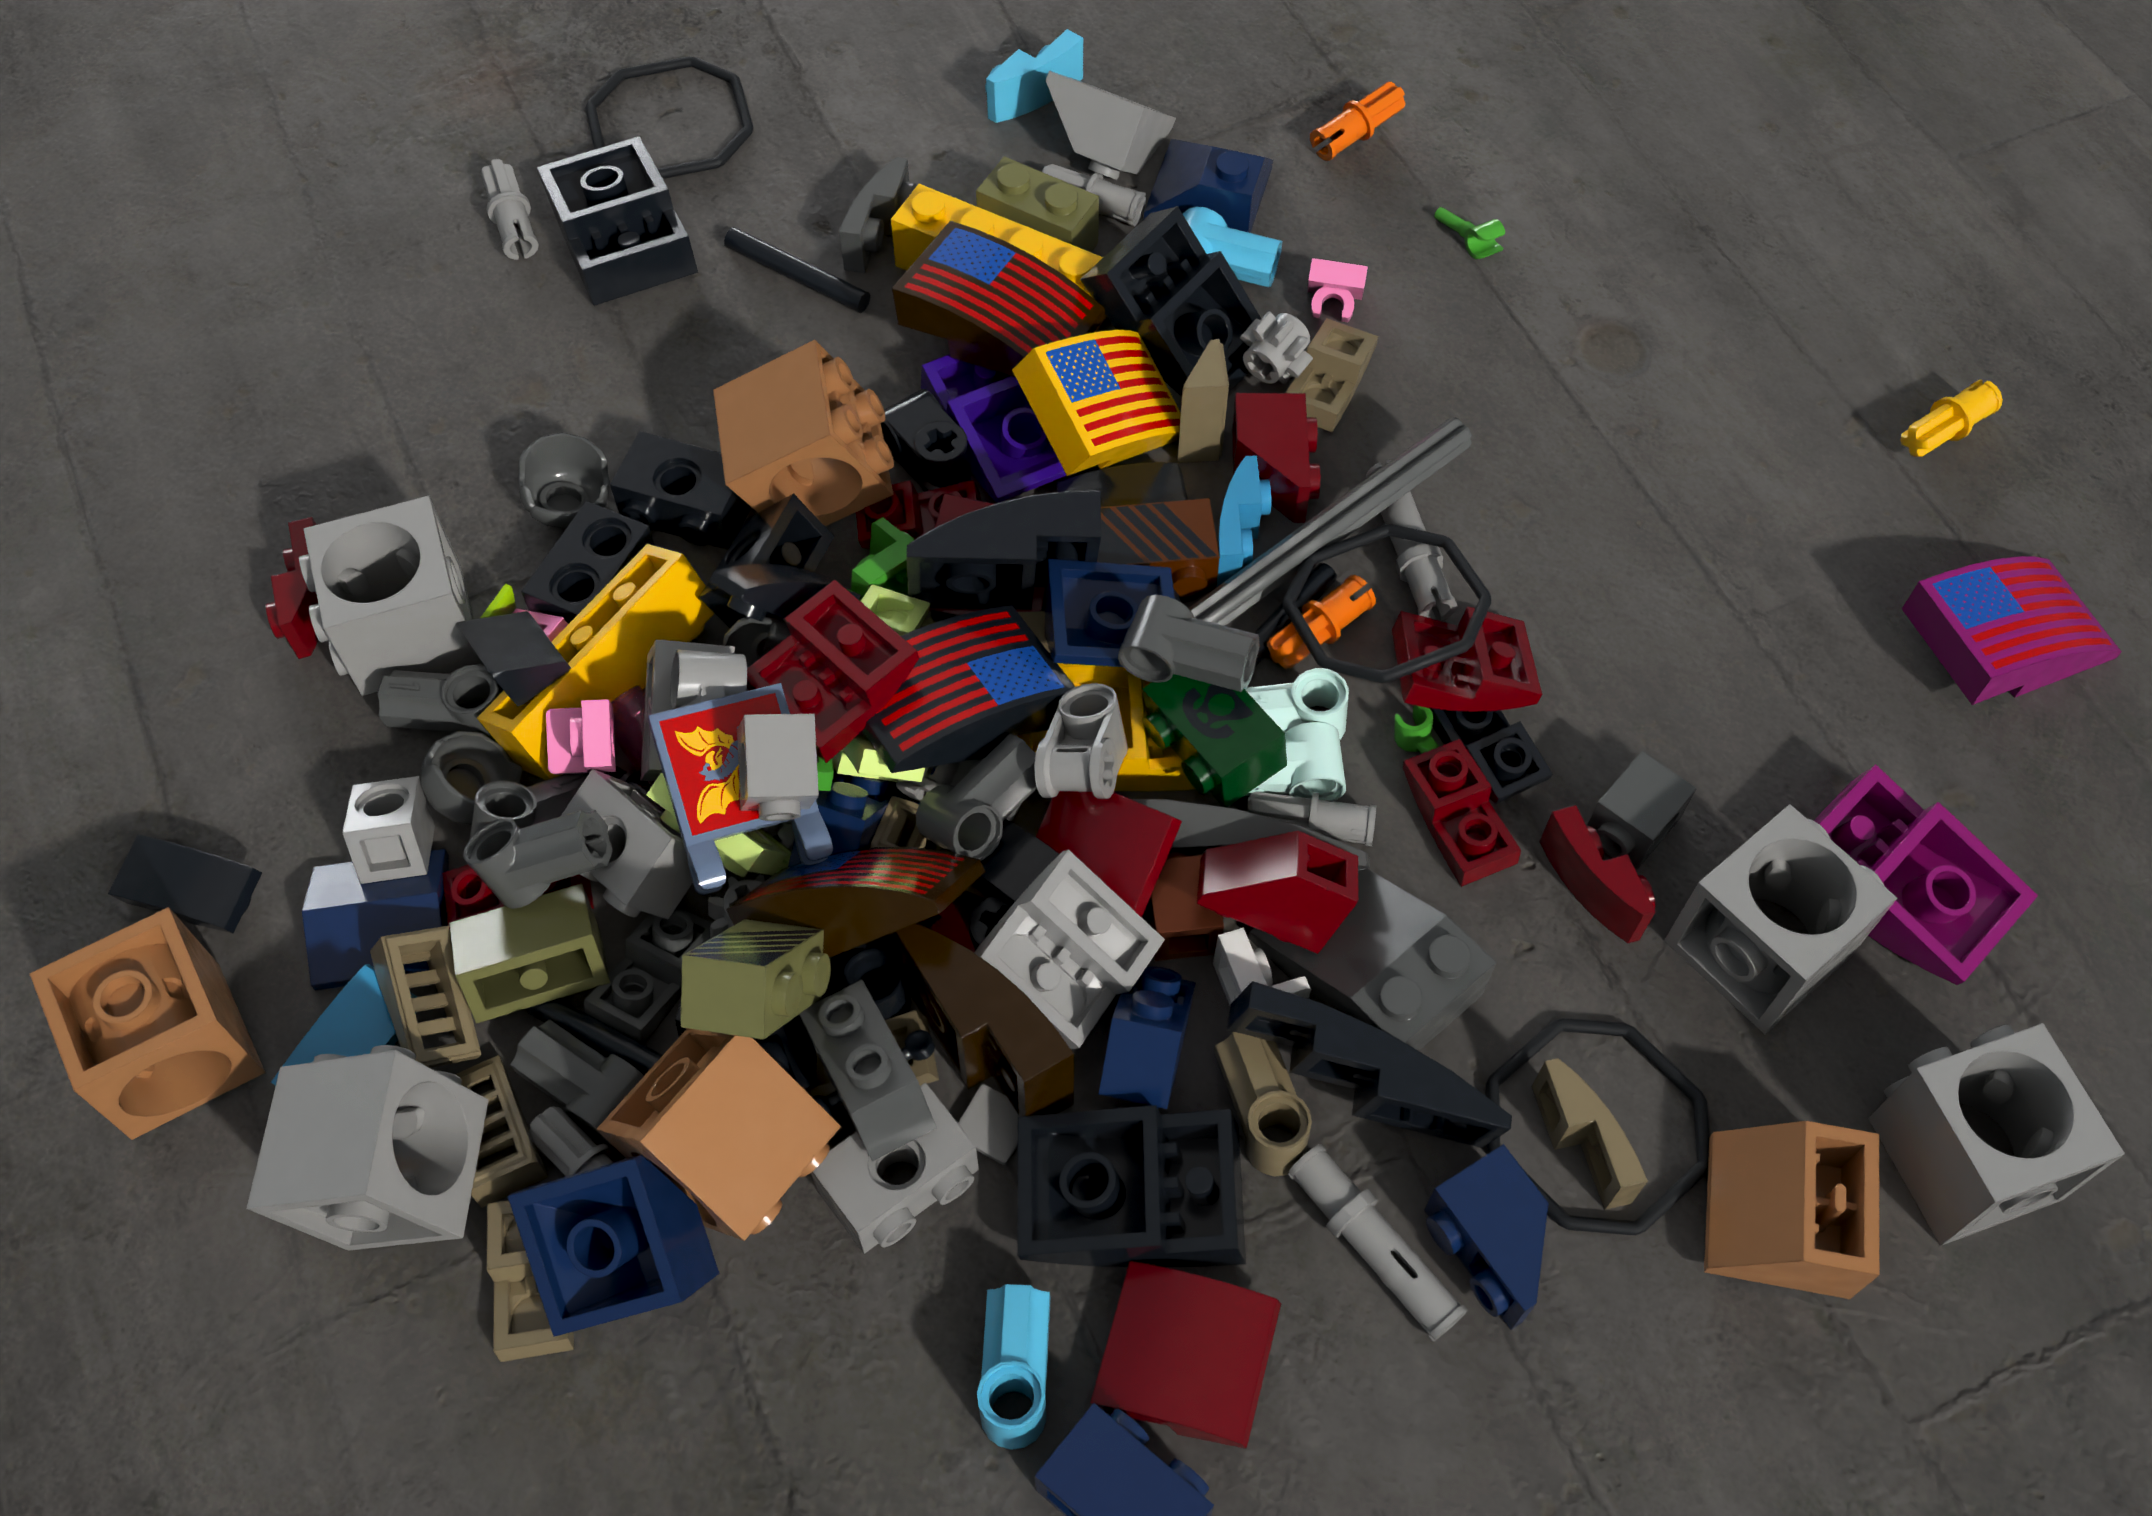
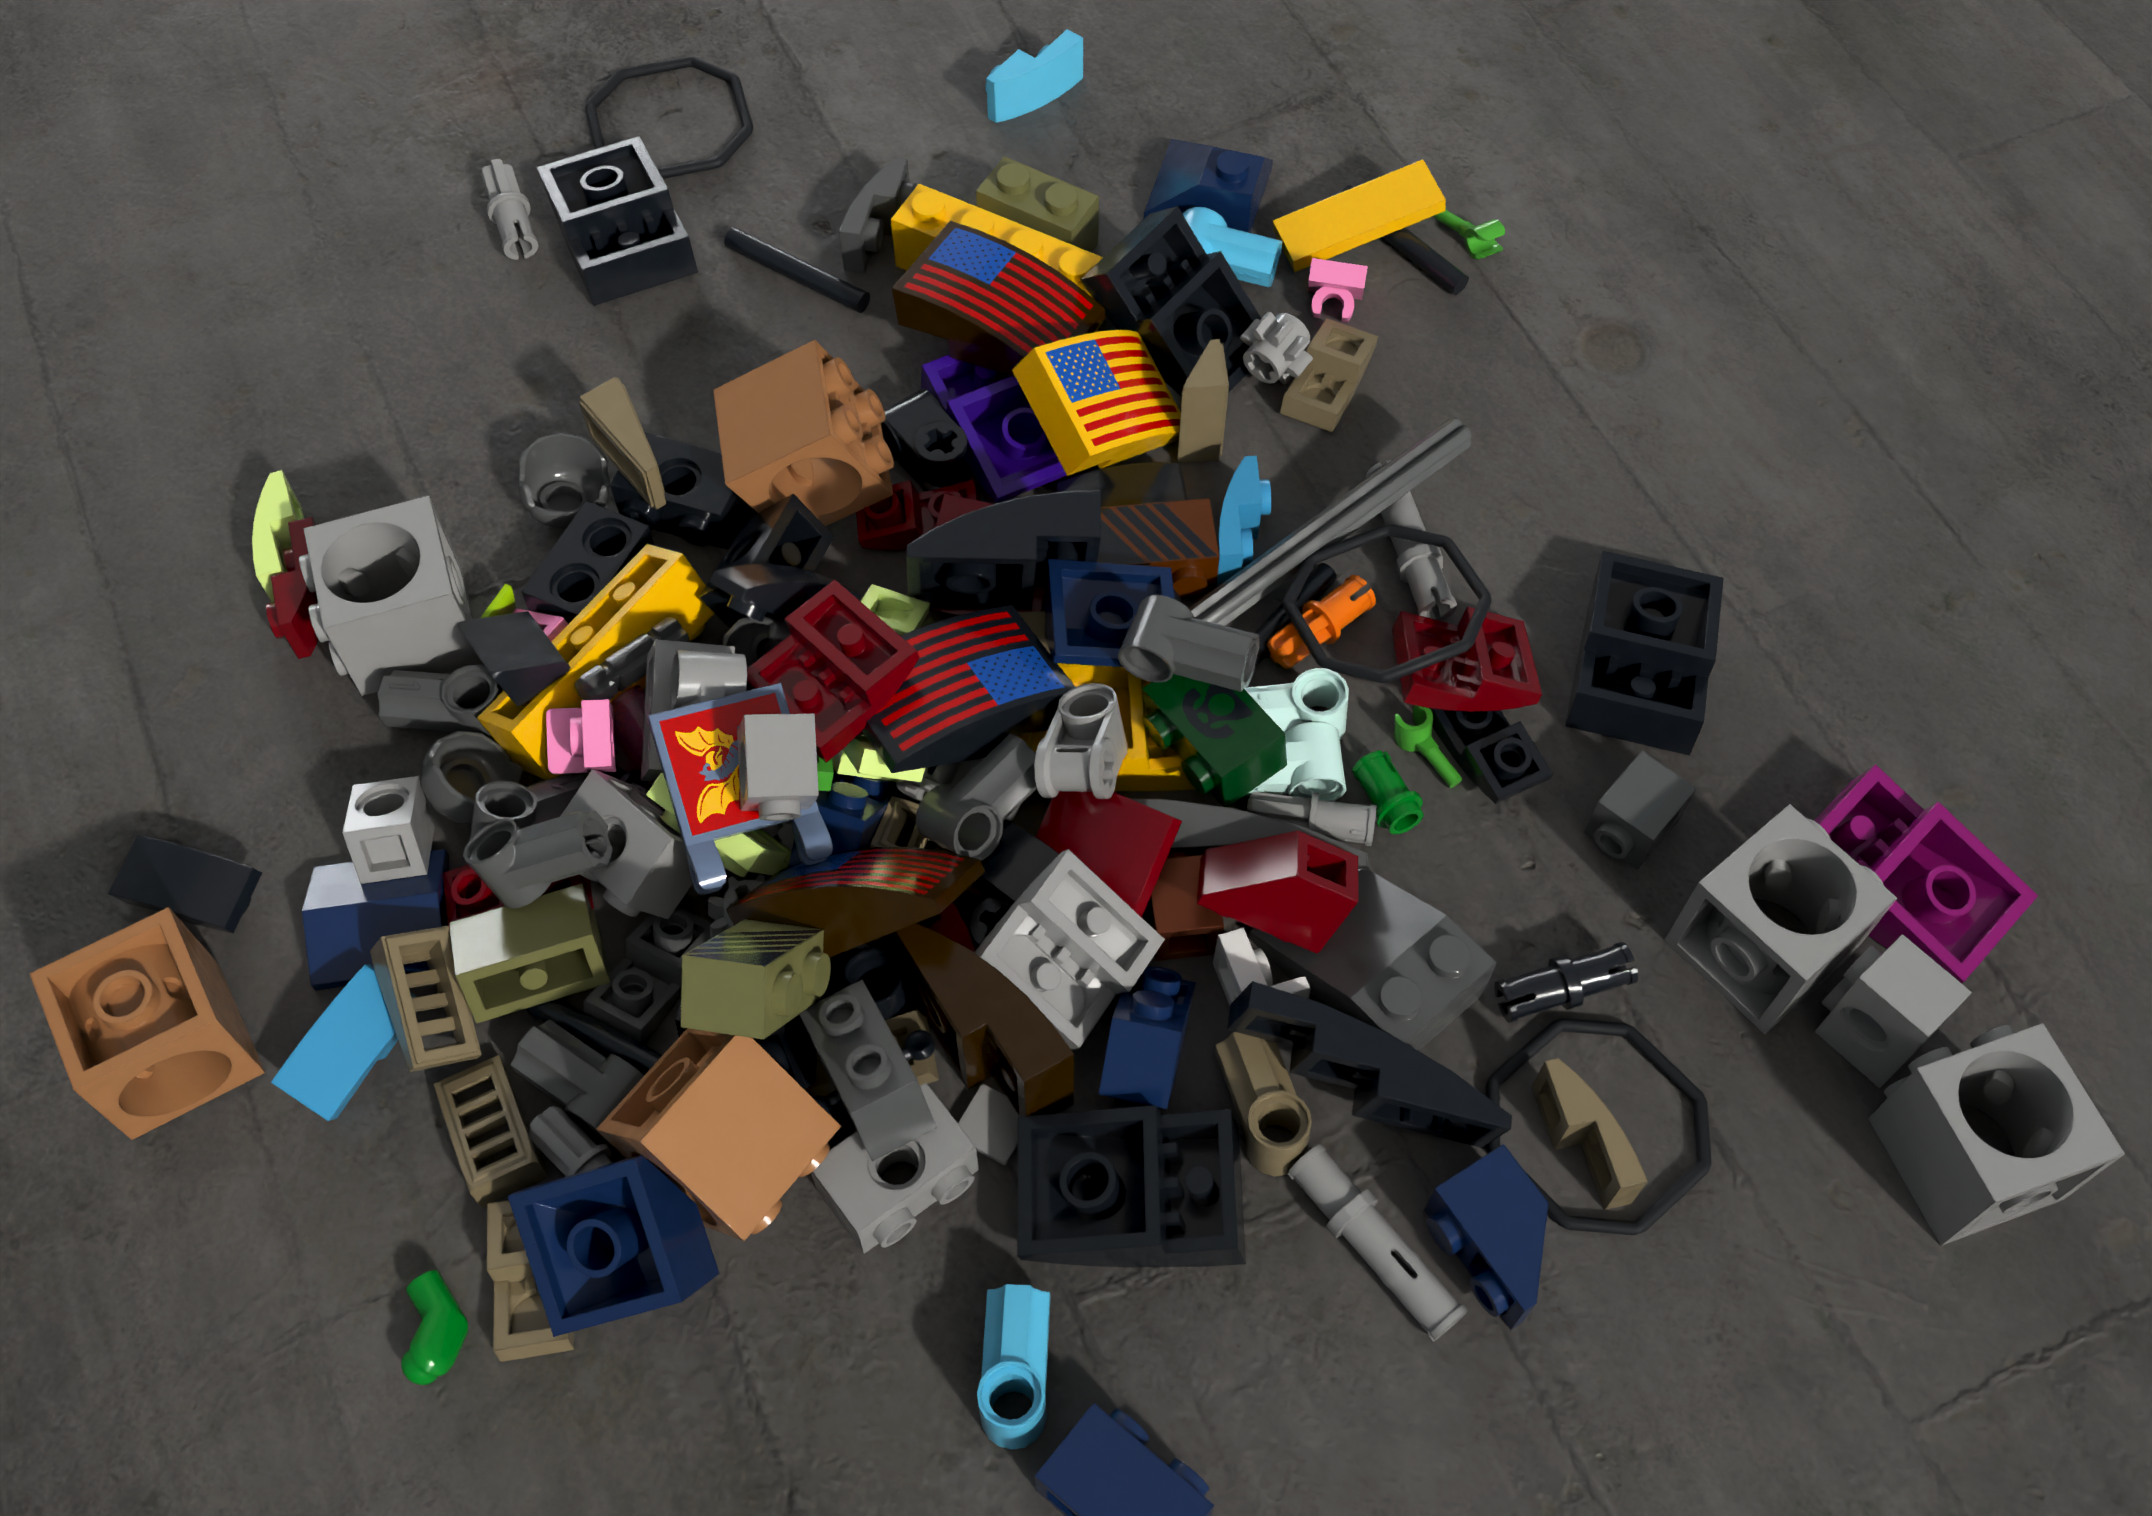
(271, 529): none -> yellowish green slope
(369, 1150): light grey brick -> none
(439, 1333): none -> green arm
(619, 435): none -> dark tan slope
(627, 663): none -> dark grey axle
(886, 562): bright green bracket -> none
(1108, 127): light grey slope -> none
(1114, 200): light grey axle -> none
(1187, 1353): dark red slope -> none
(1281, 438): dark red slope -> none
(1358, 120): orange axle -> none
(1359, 215): none -> yellow tile
(1396, 805): none -> green pin
(1426, 258): none -> black bar
(1458, 812): dark red slope -> none
(1565, 982): none -> black pin
(1605, 888): dark red slope -> none
(1646, 653): none -> black slope
(1794, 1207): medium nougat slope -> none
(1888, 1008): none -> light grey brick
(1952, 418): yellow axle -> none
(2007, 626): magenta slope -> none

